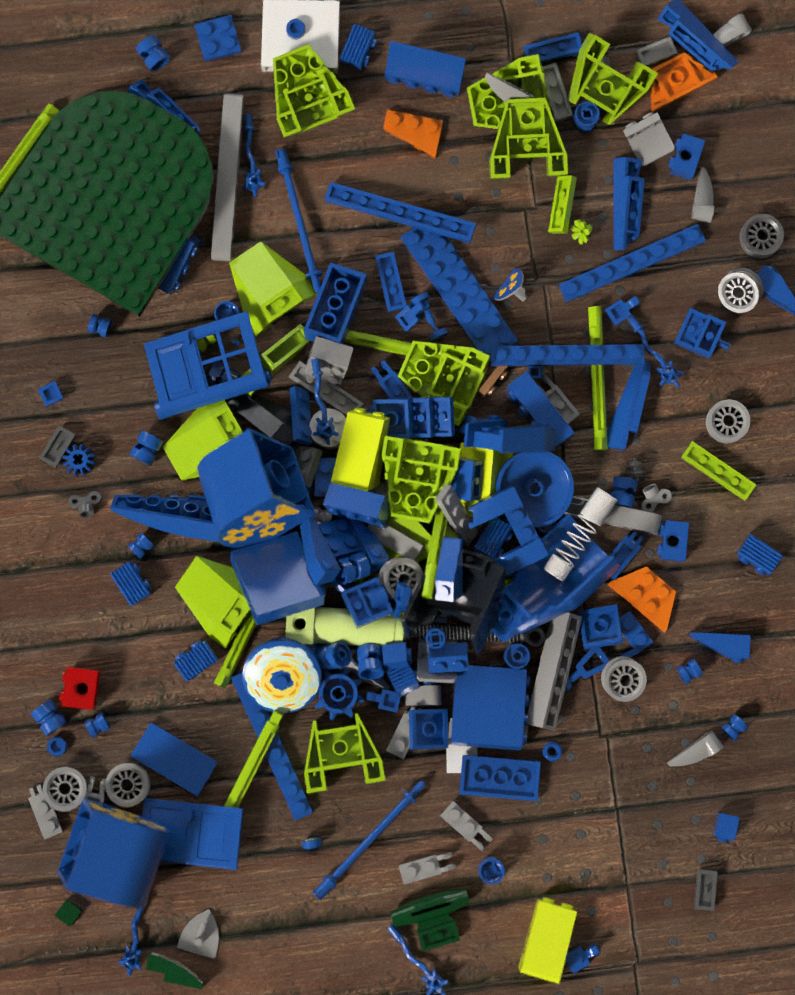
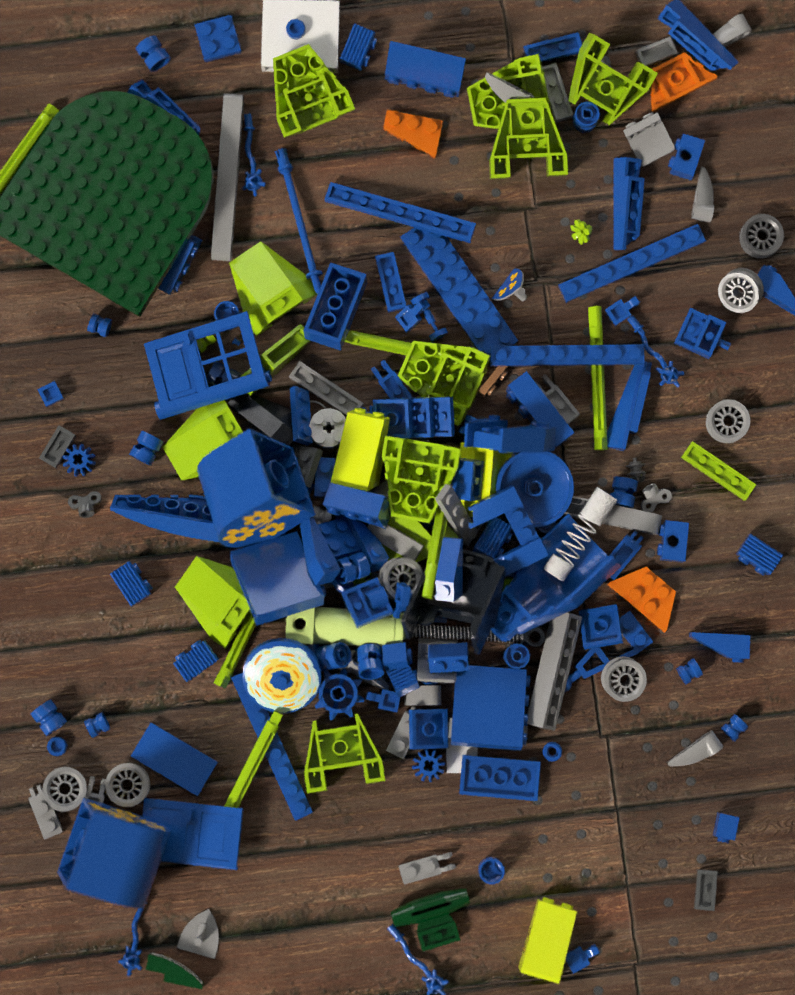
(68, 912): dark green tile -> none
(71, 696): red brick -> none
(141, 545): blue wheel -> none
(311, 843): blue tile -> none
(325, 427): blue piece -> none
(330, 881): blue bar -> none
(333, 359): light grey brick -> none
(435, 634): blue wheel -> none
(435, 766): none -> blue gear
(464, 824): light grey hinge -> none
(536, 371): blue piece -> none
(562, 204): lime plate -> none

